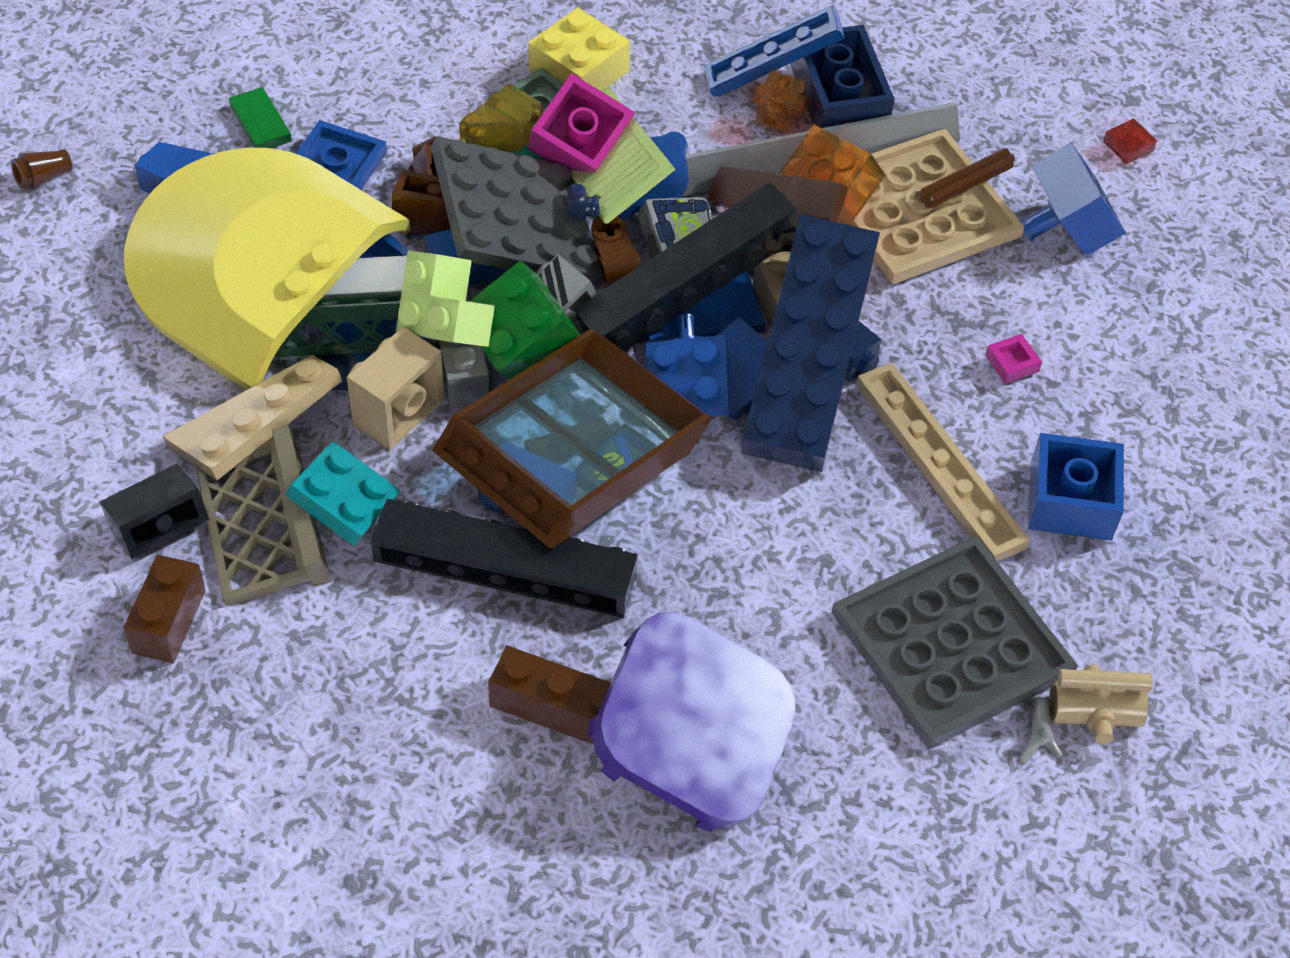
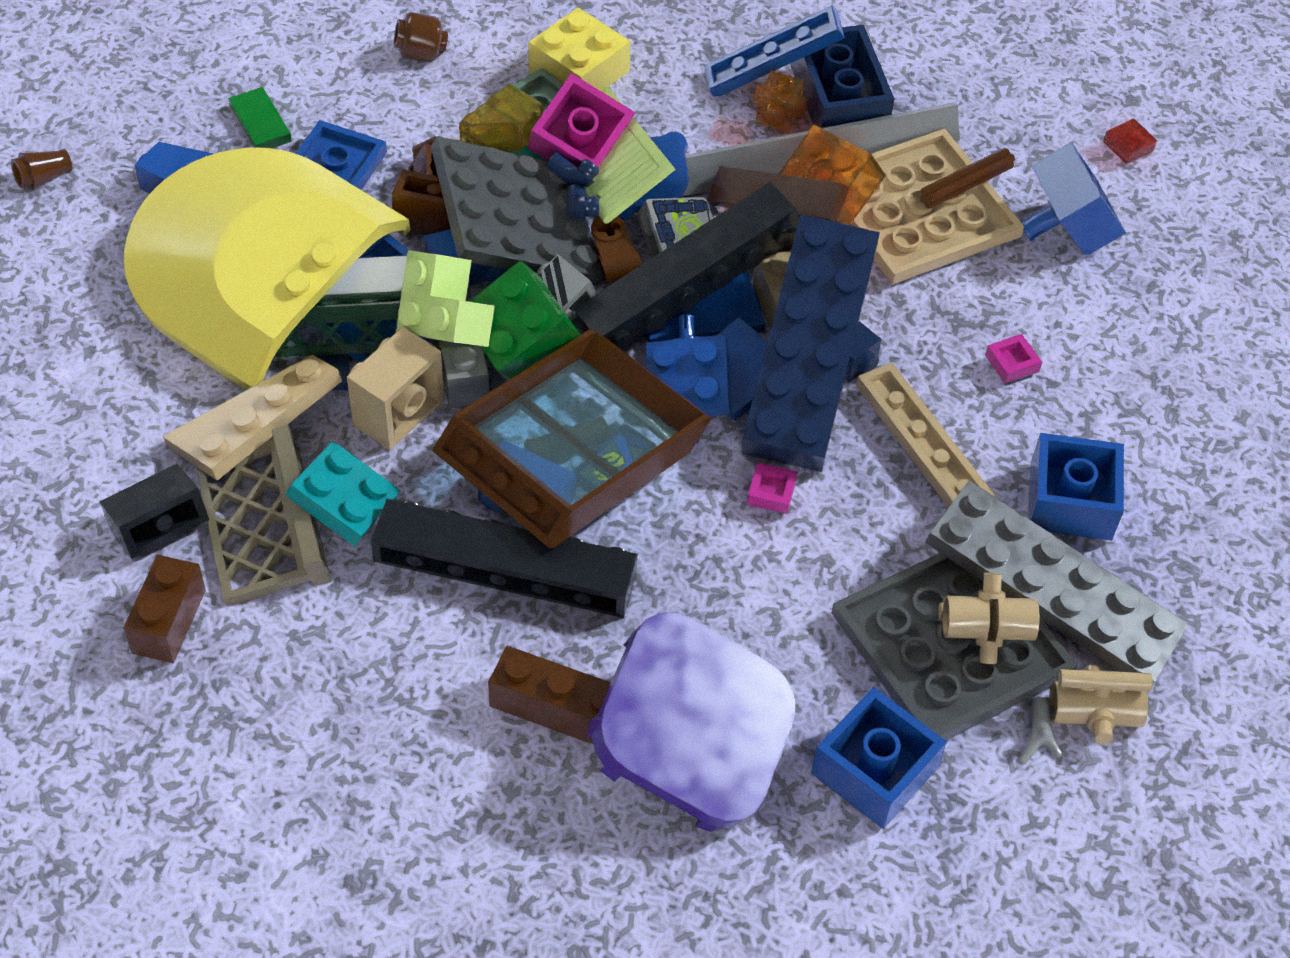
(420, 37): none -> reddish brown head
(570, 173): none -> dark blue arm
(772, 488): none -> dark pink plate
(878, 757): none -> blue brick
(990, 618): none -> tan pin
(1070, 588): none -> flat silver plate

